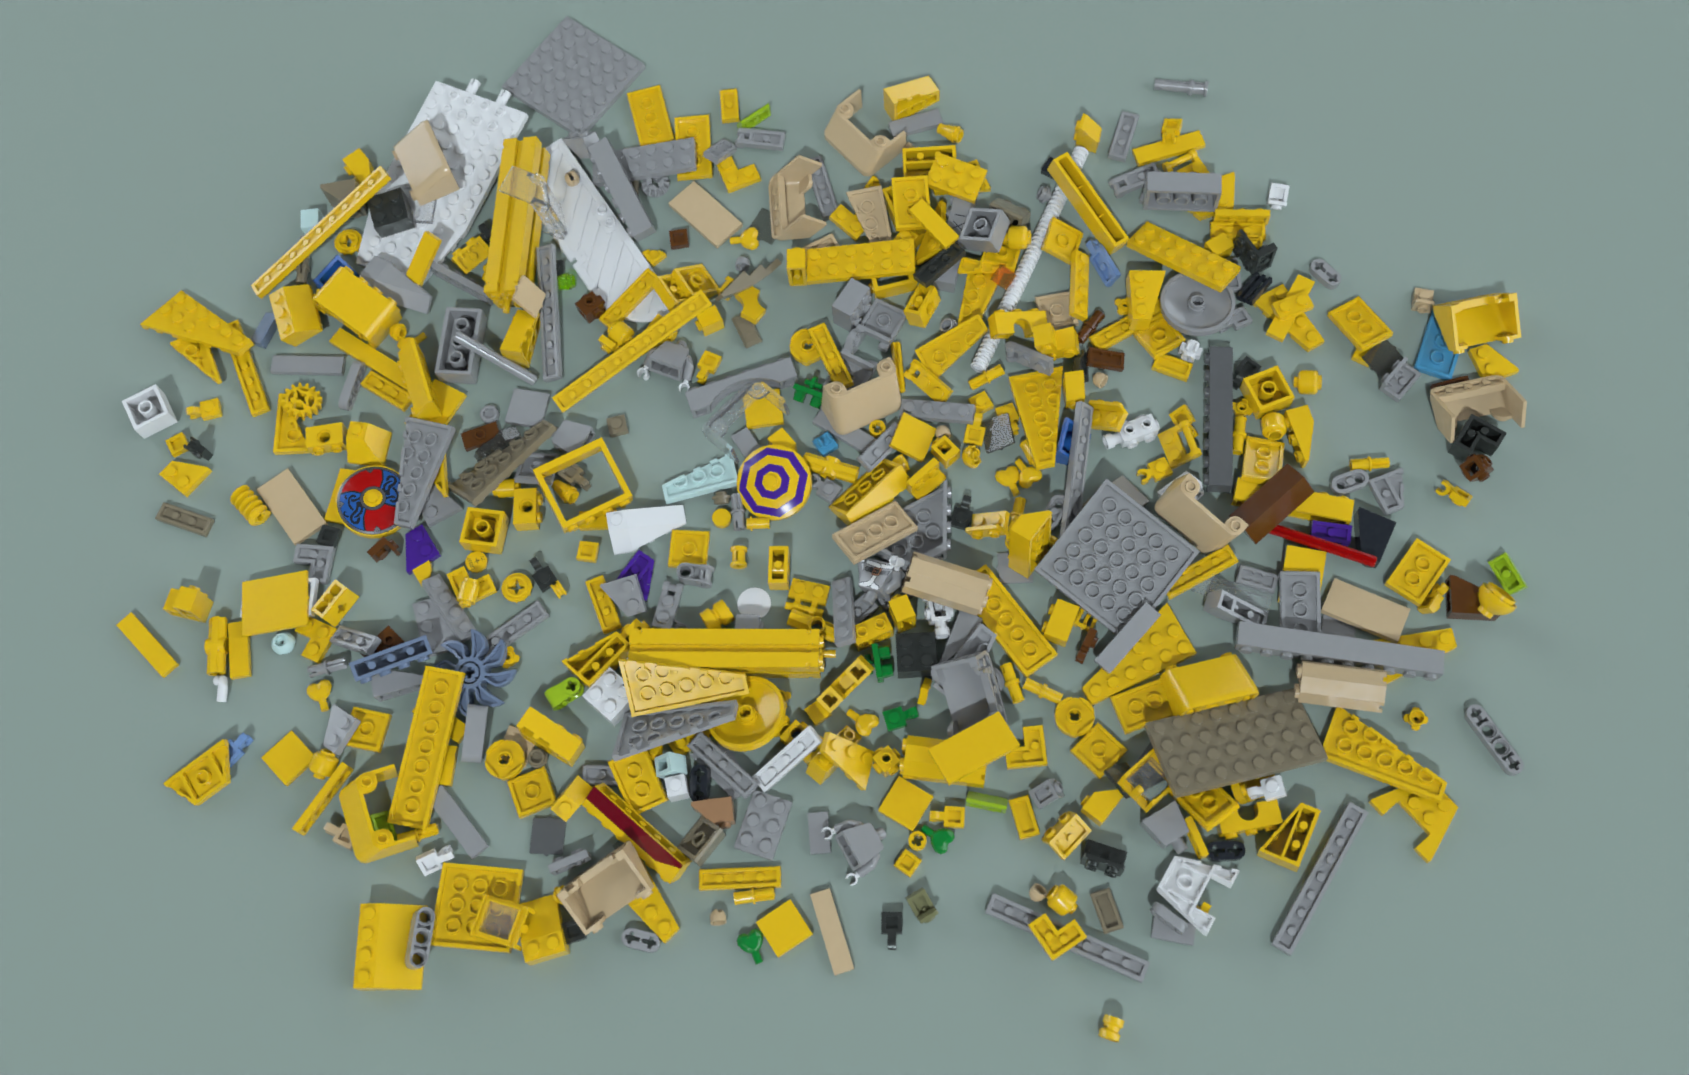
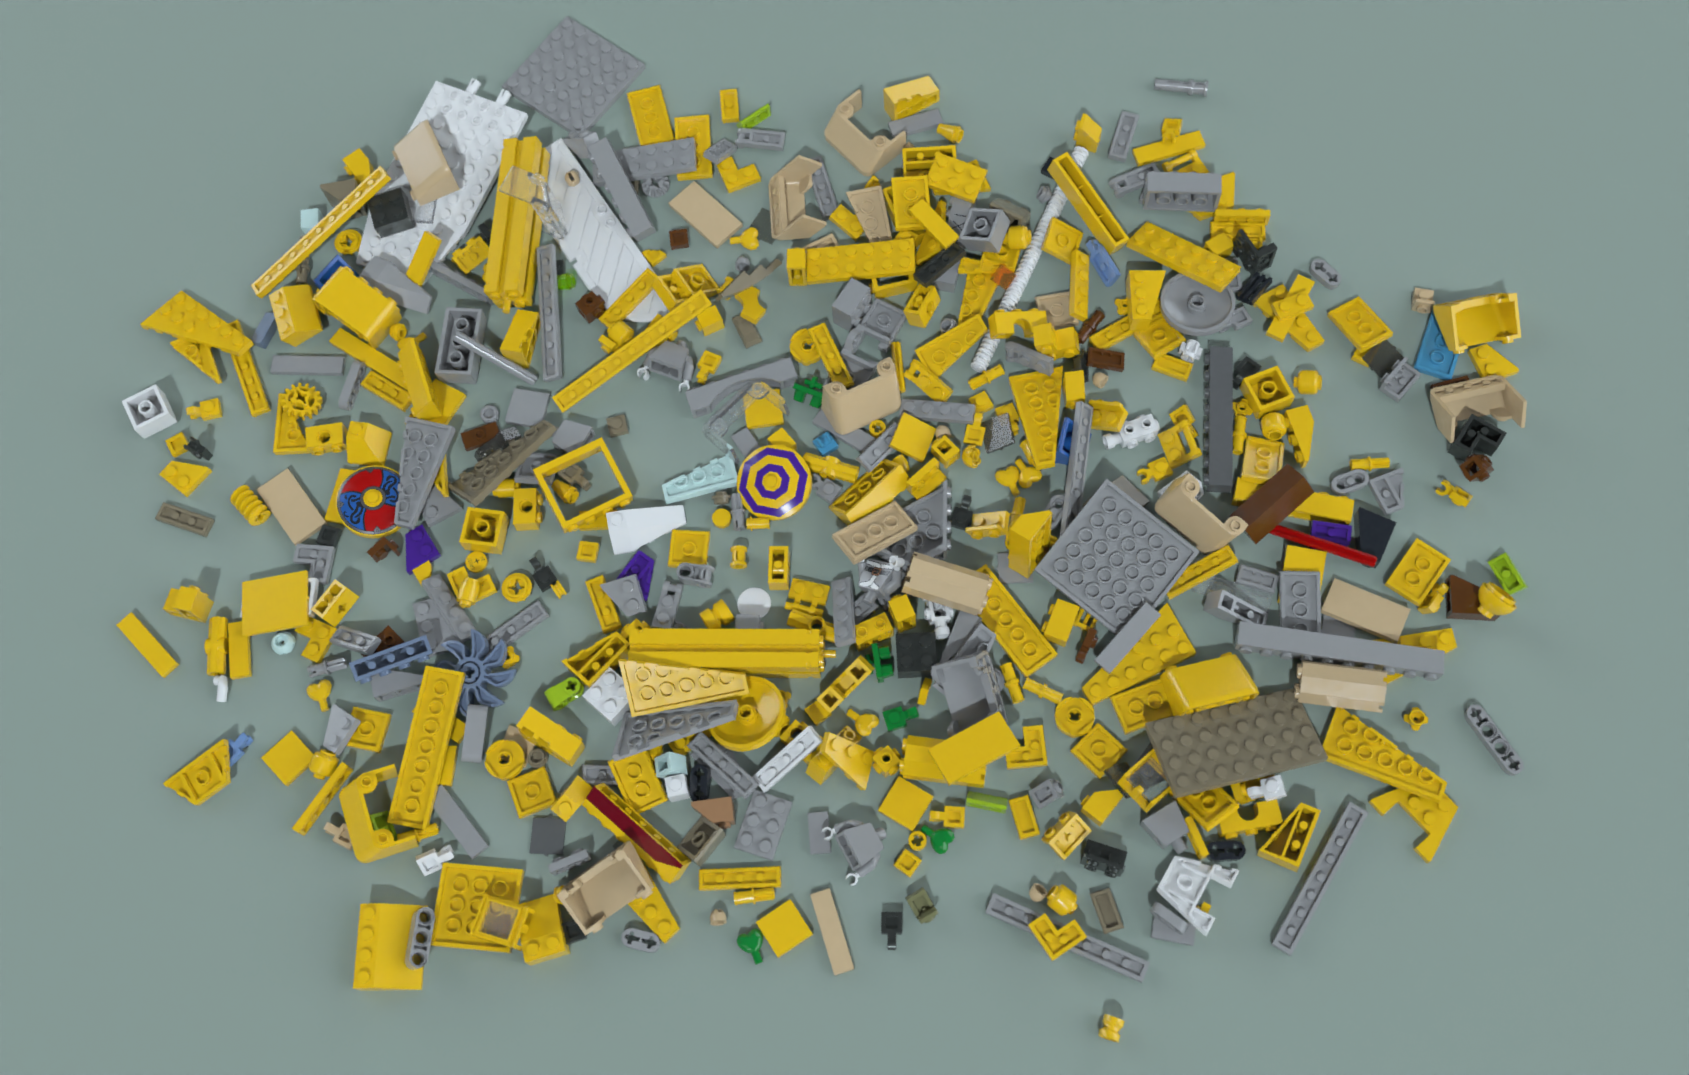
(528, 296): tan piece -> none
(1278, 196): white bracket -> none

